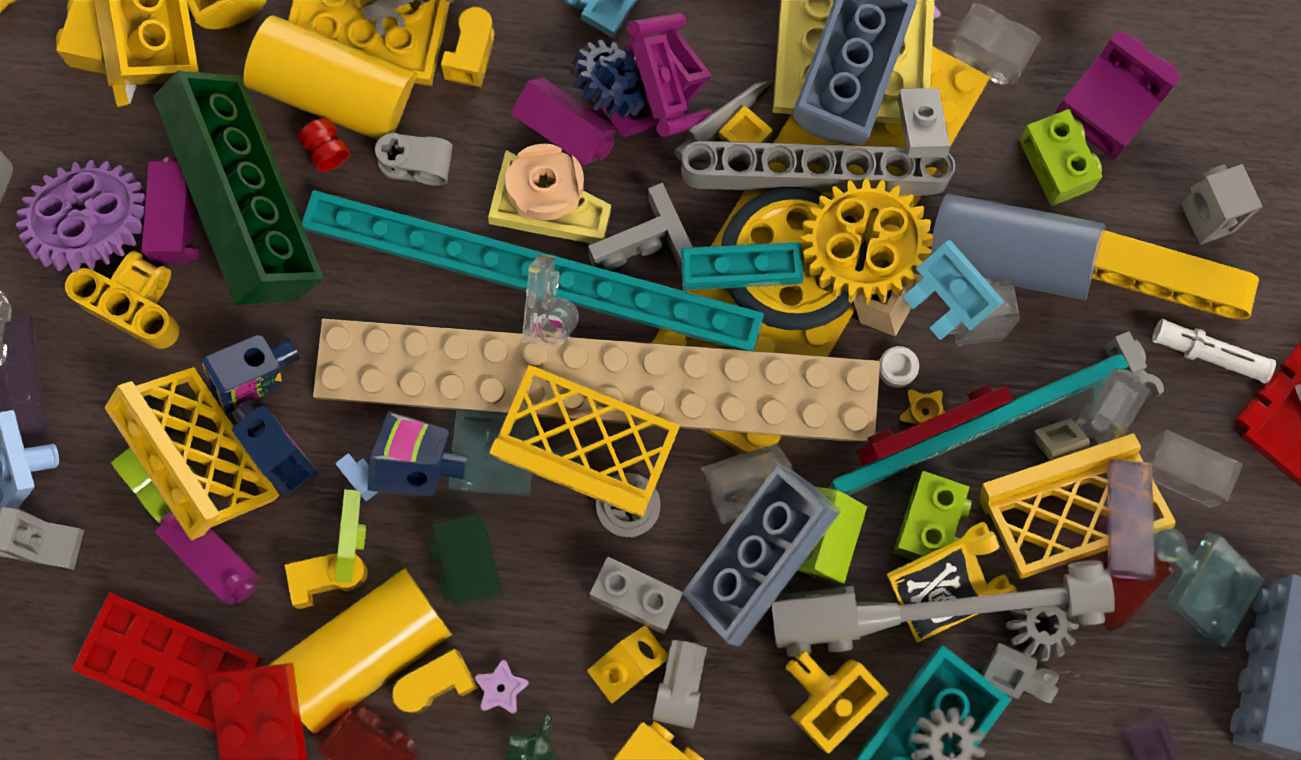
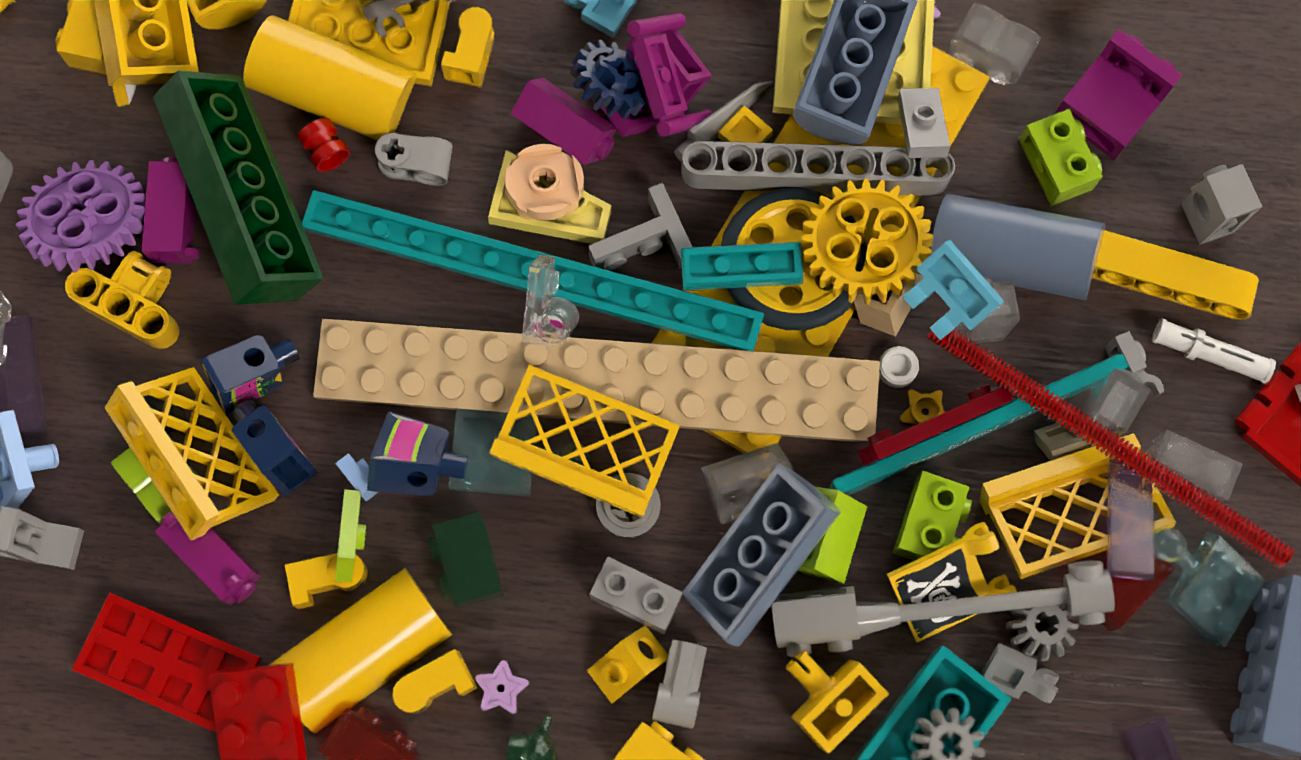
(1233, 522): none -> red axle

